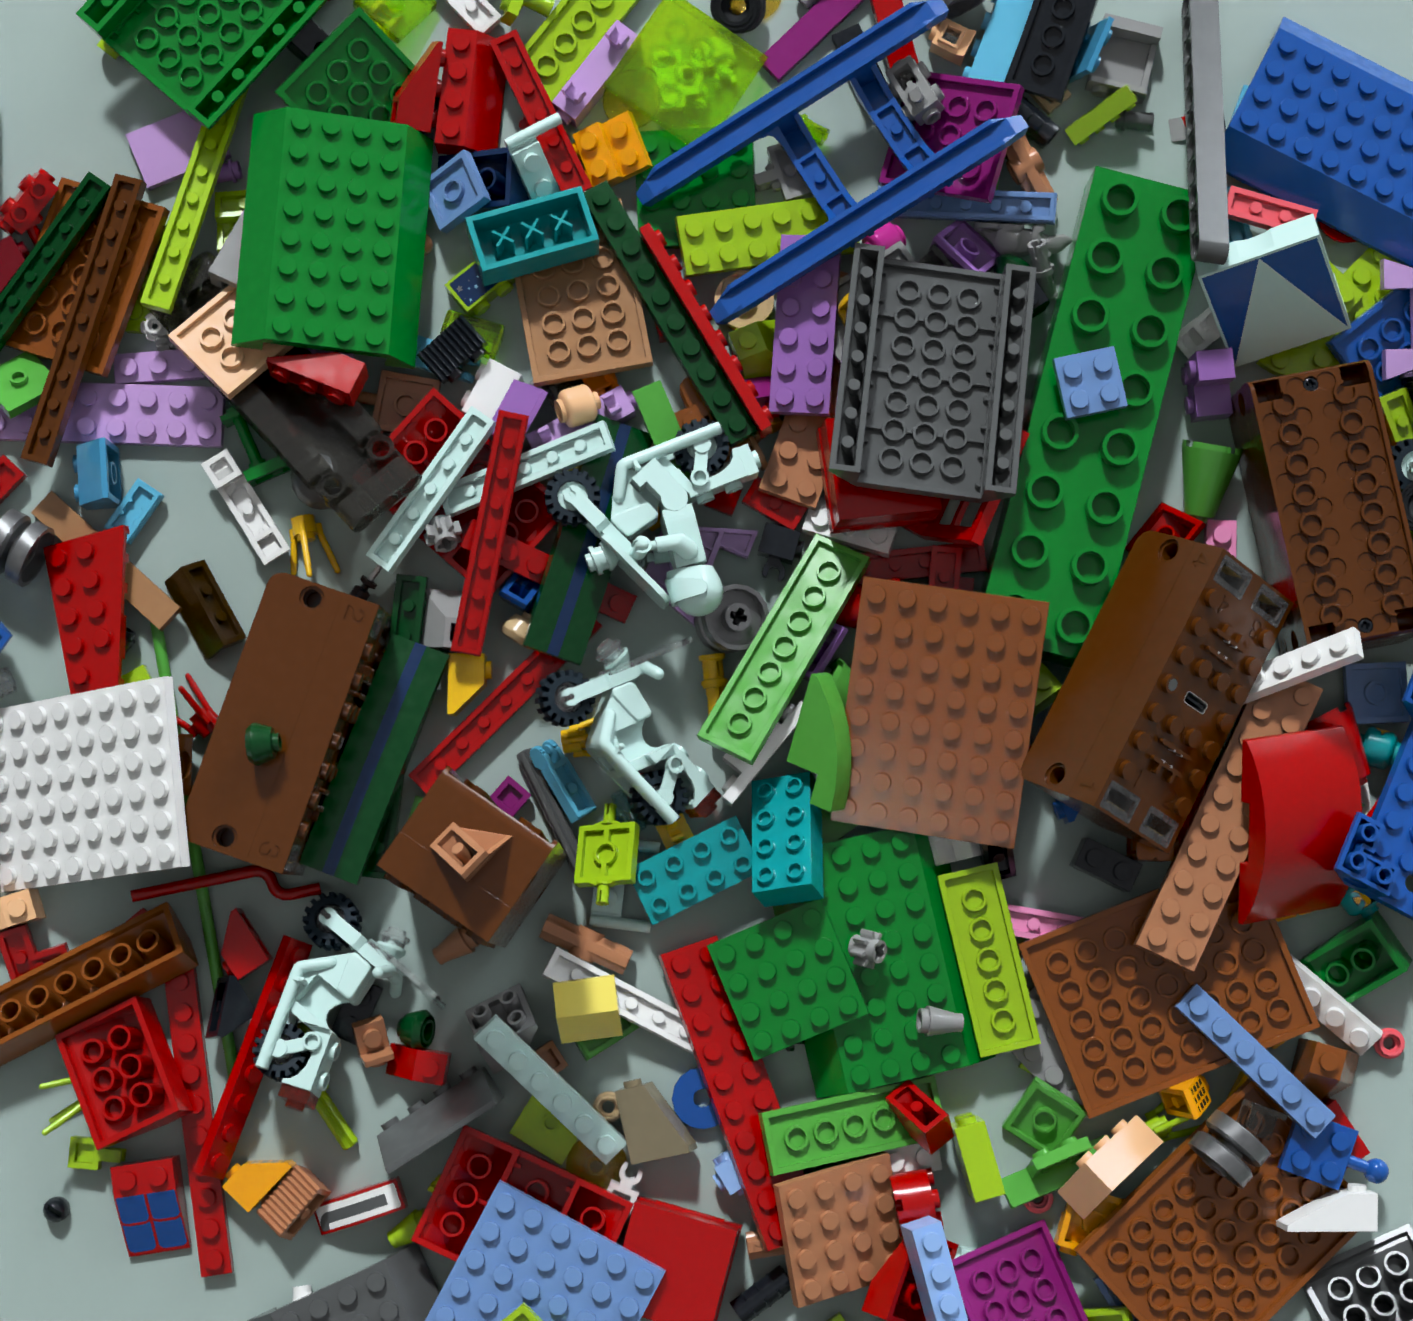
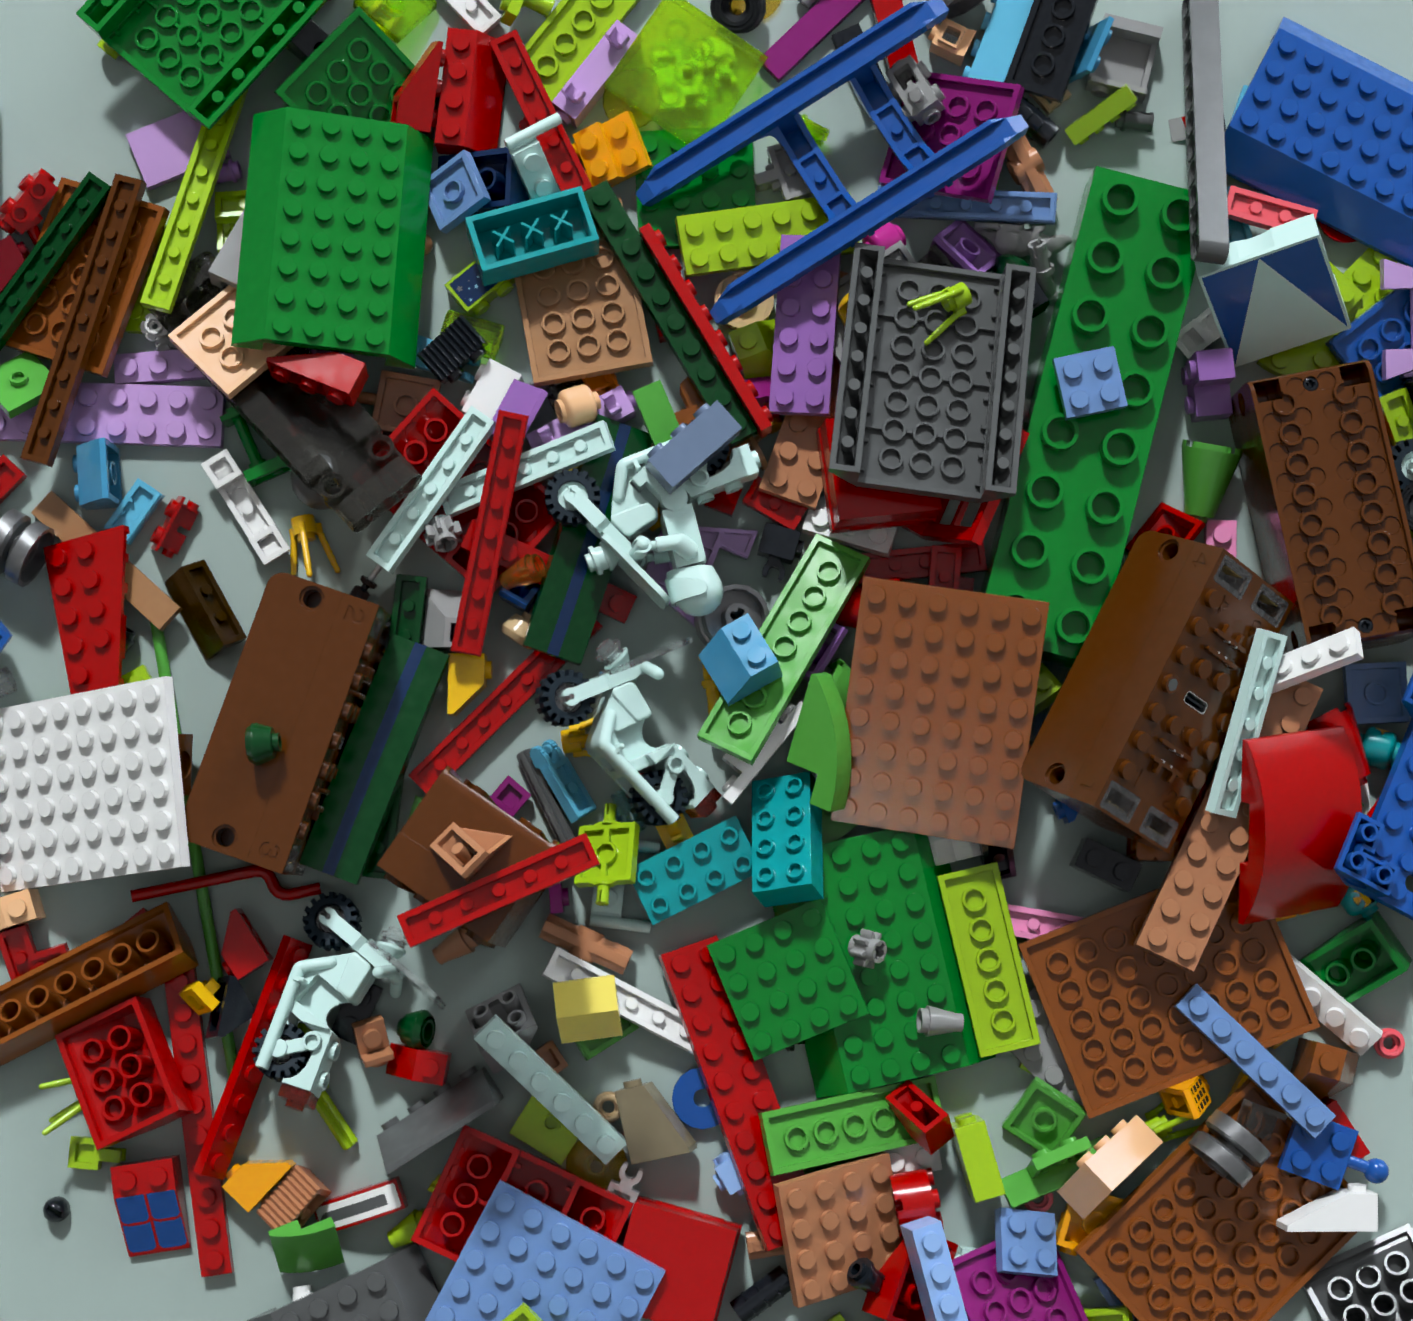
(167, 535): none -> red hinge
(200, 995): none -> yellow tile
(204, 718): red plant -> none
(306, 1248): none -> bright green slope
(498, 890): none -> red plate
(525, 571): none -> clear orange cone
(558, 898): none -> magenta plate
(692, 446): none -> sand blue brick
(739, 660): none -> dark azure slope
(865, 1276): none -> black hose
(952, 299): none -> lime plant
(1025, 1242): none -> medium blue plate
(1246, 719): none -> light aqua plate

